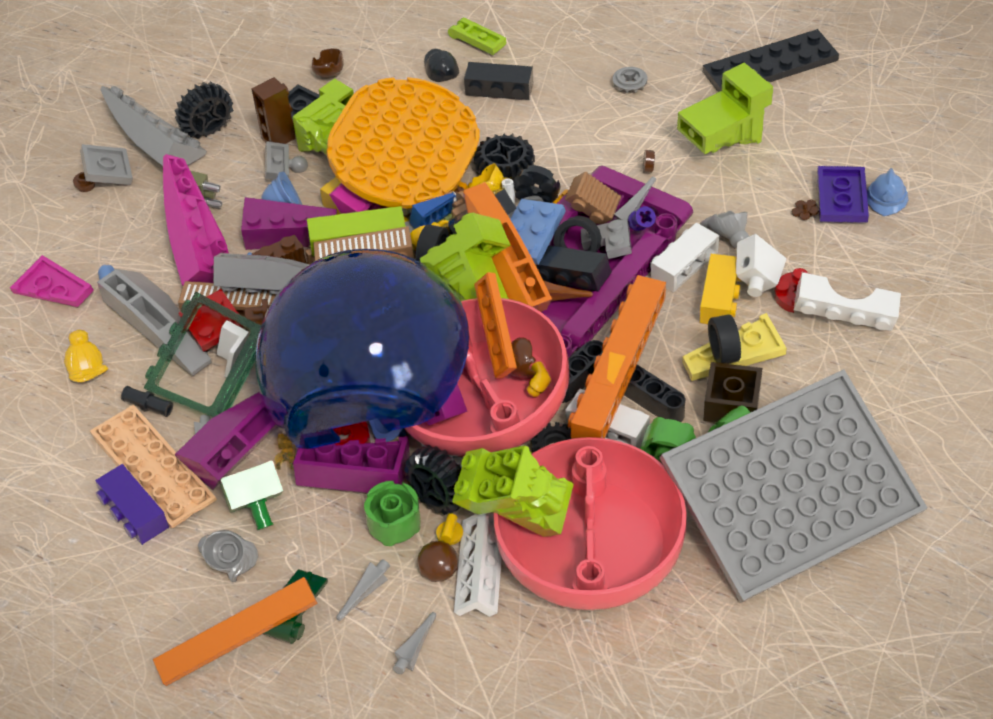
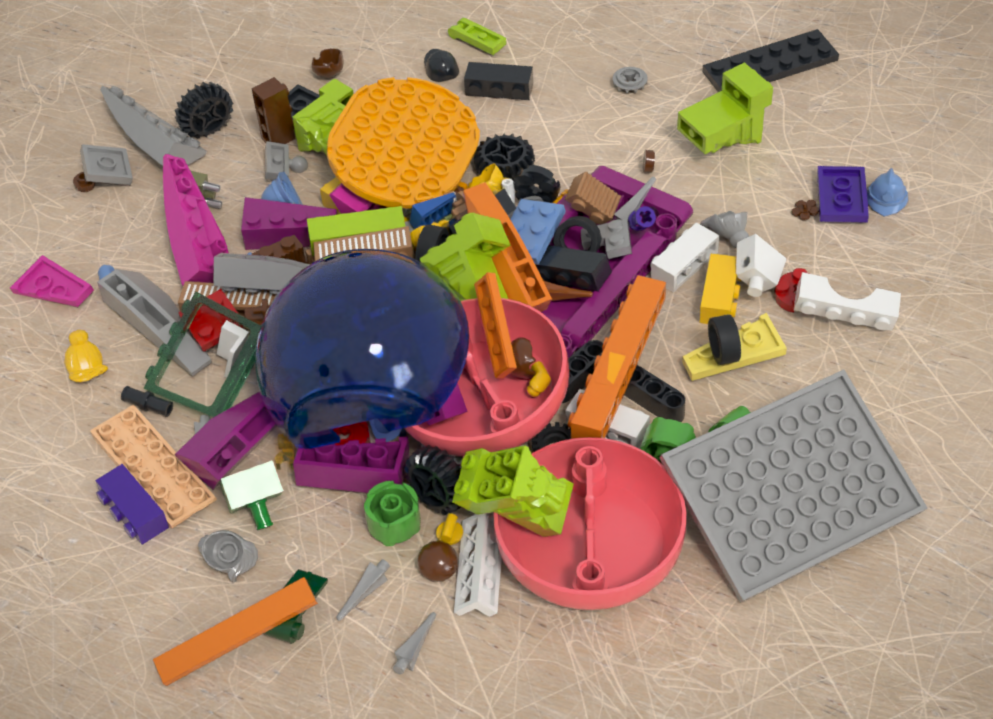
(729, 388): dark brown brick -> none

